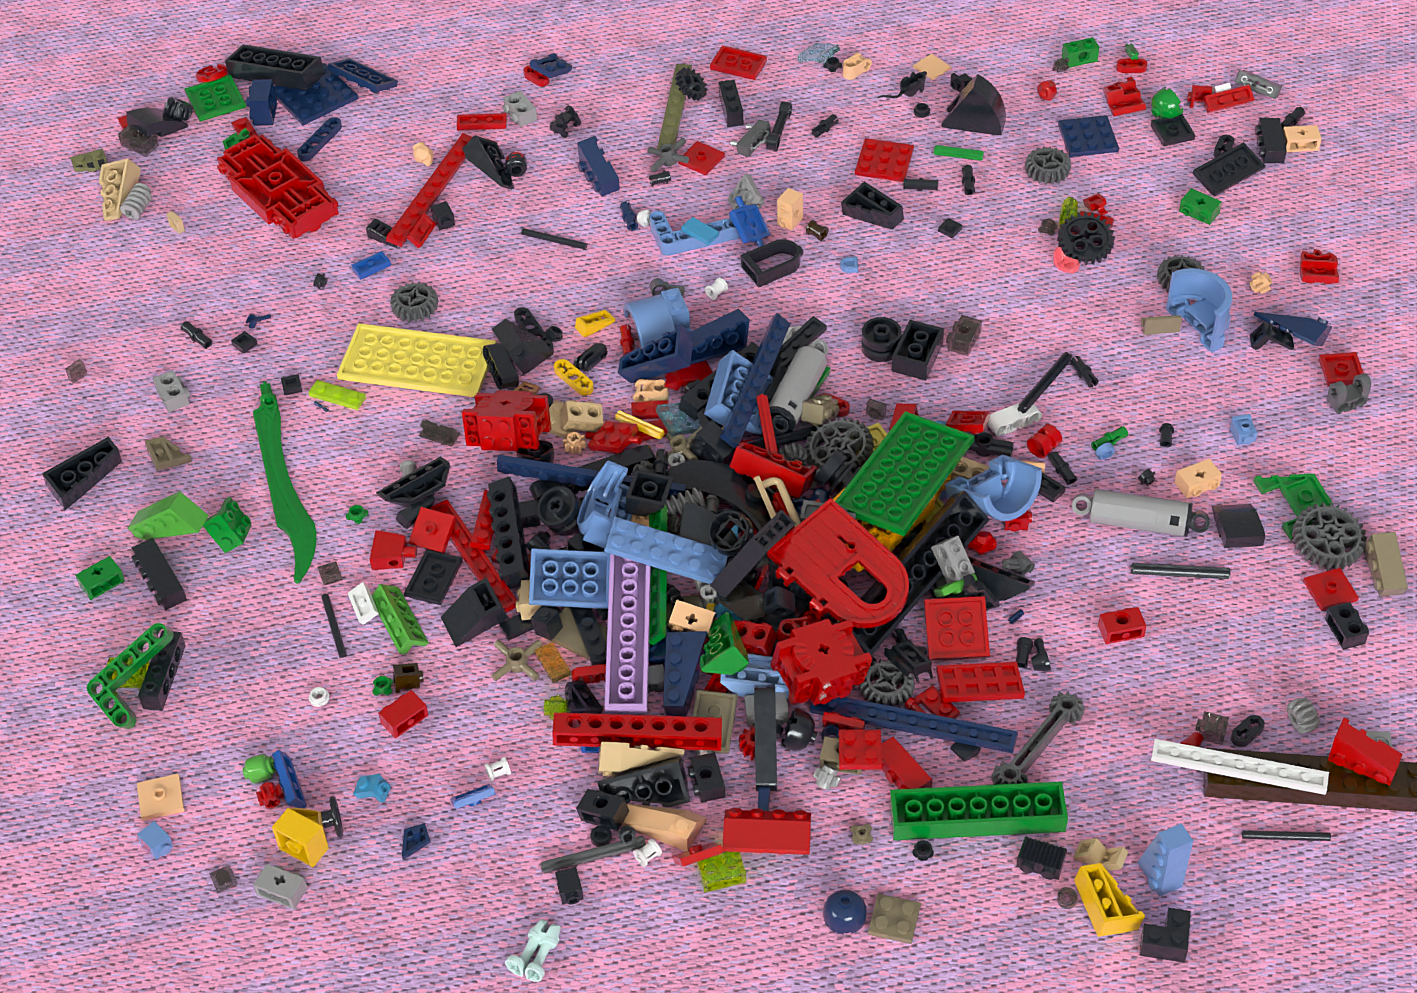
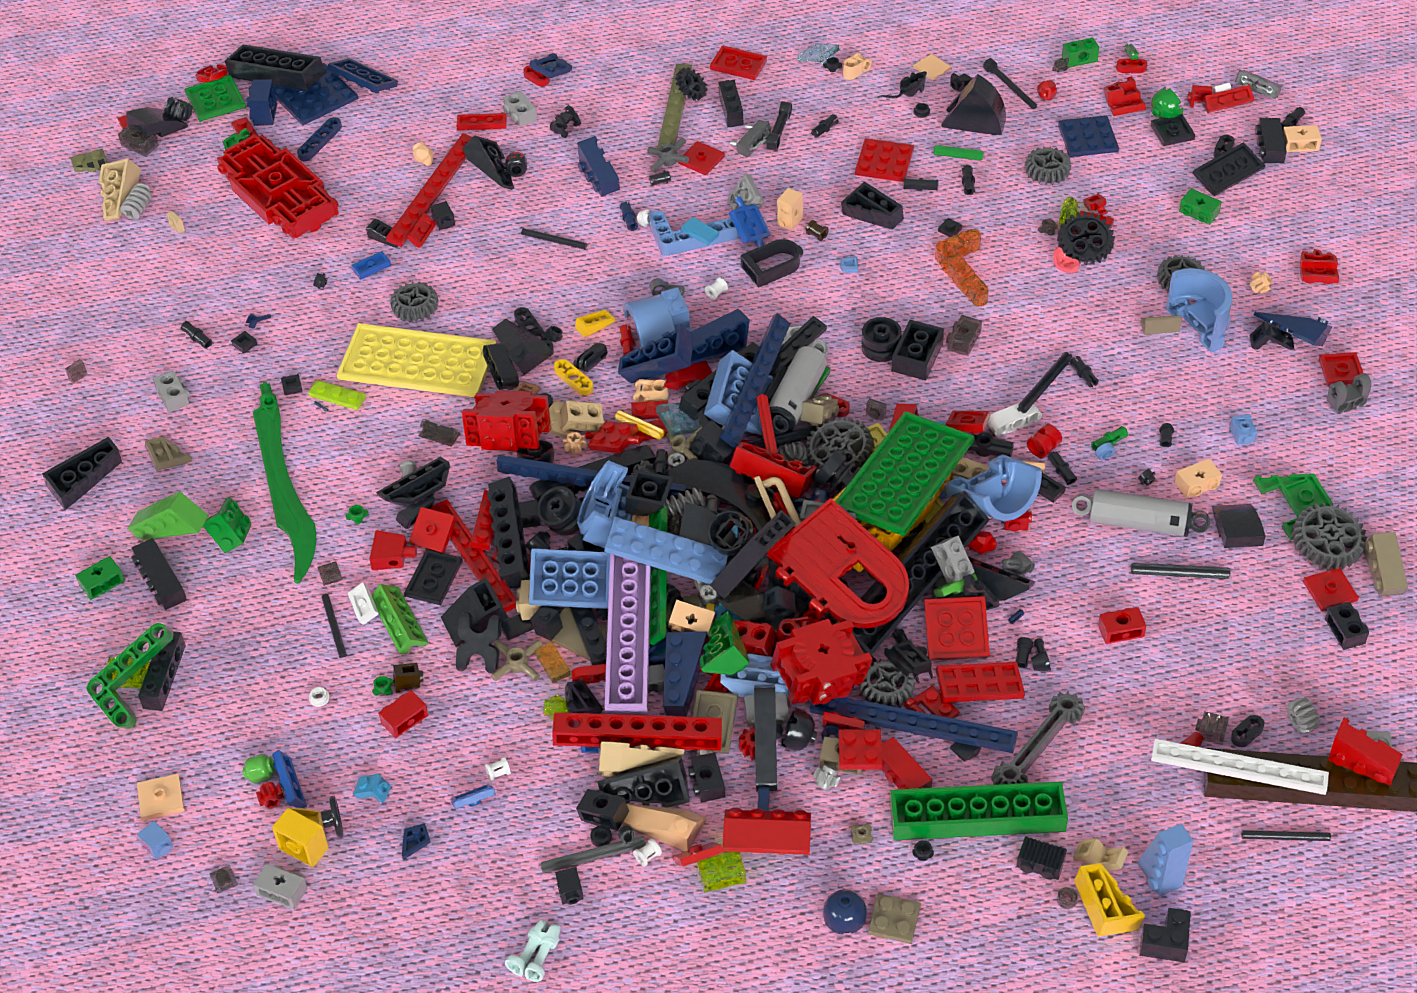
(478, 642): none -> black piece
(949, 257): none -> clear orange beam
(991, 66): none -> black piece

